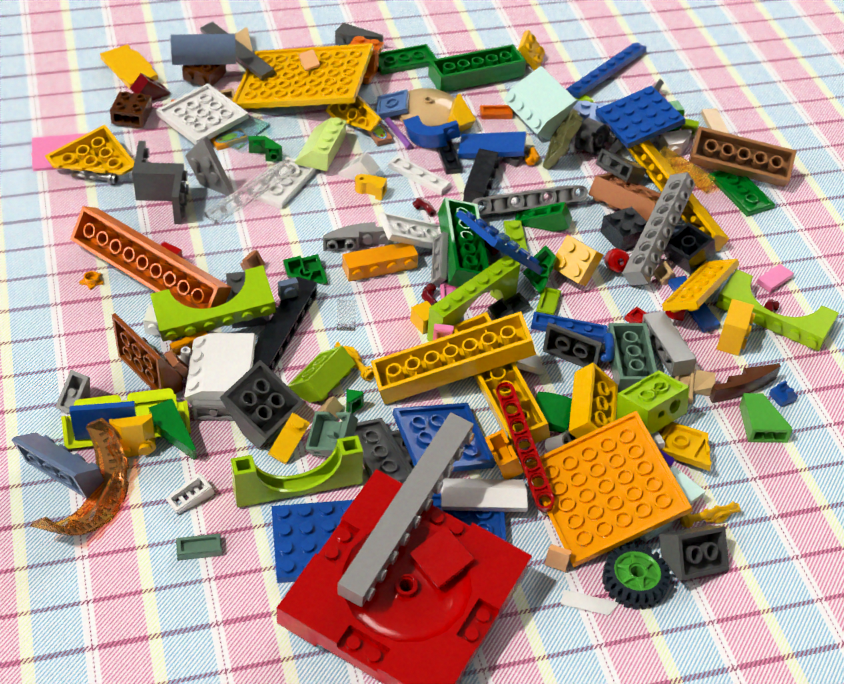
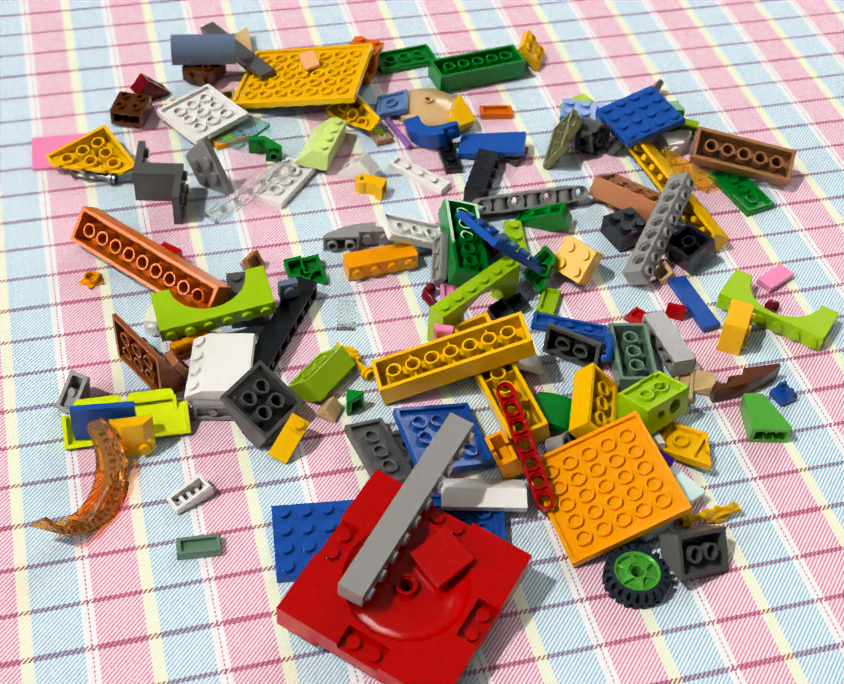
(59, 463): sand blue slope -> none
(127, 64): yellow piece -> none
(171, 427): green slope -> none
(185, 355): white arm -> none
(326, 431): sand green piece -> none
(340, 470): lime arch -> none
(347, 32): dark grey slope -> none
(419, 202): dark red arm -> none
(420, 316): yellow brick -> none
(533, 156): light orange arm -> none
(541, 102): light aqua slope -> none
(558, 557): light nougat slope -> none
(588, 602): white sticker -> none
(606, 70): blue plate -> none
(616, 259): red head -> none
(621, 167): dark grey slope -> none
(700, 285): yellow plate -> none
(714, 120): tile -> none

